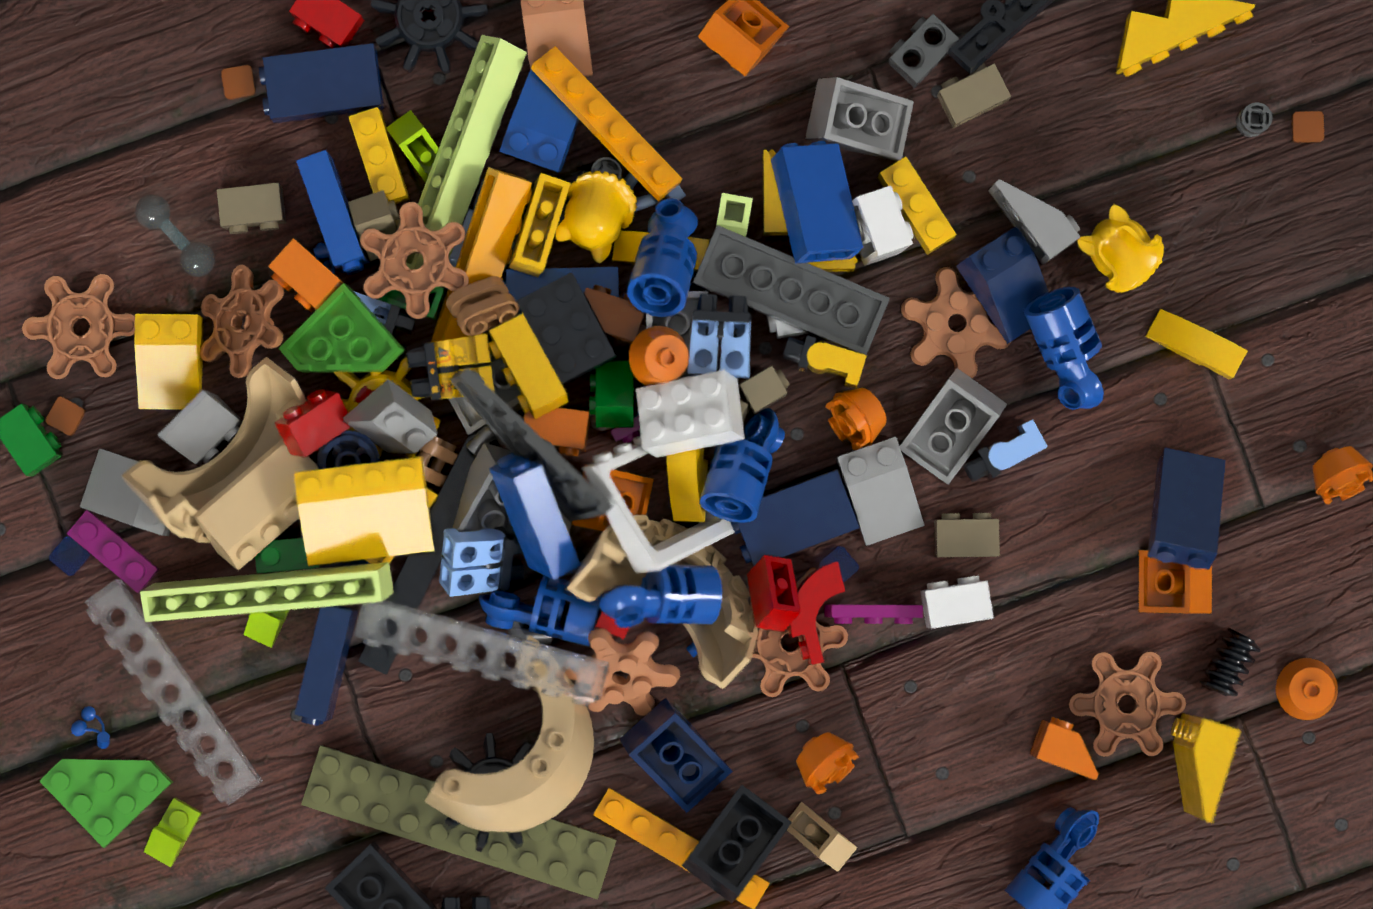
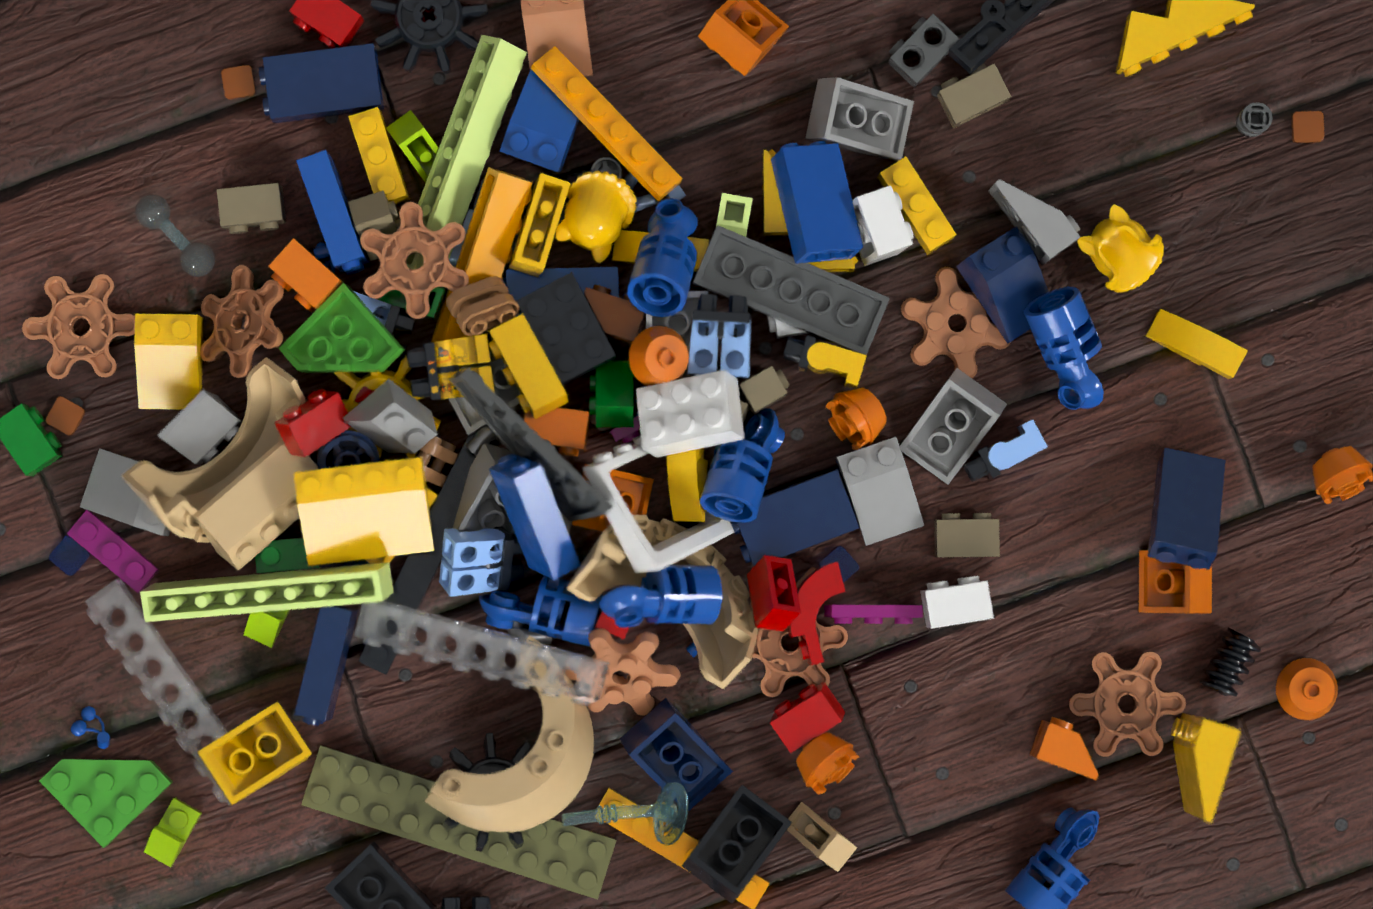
(255, 753): none -> yellow slope
(659, 811): none -> clear light blue dish
(806, 716): none -> red brick

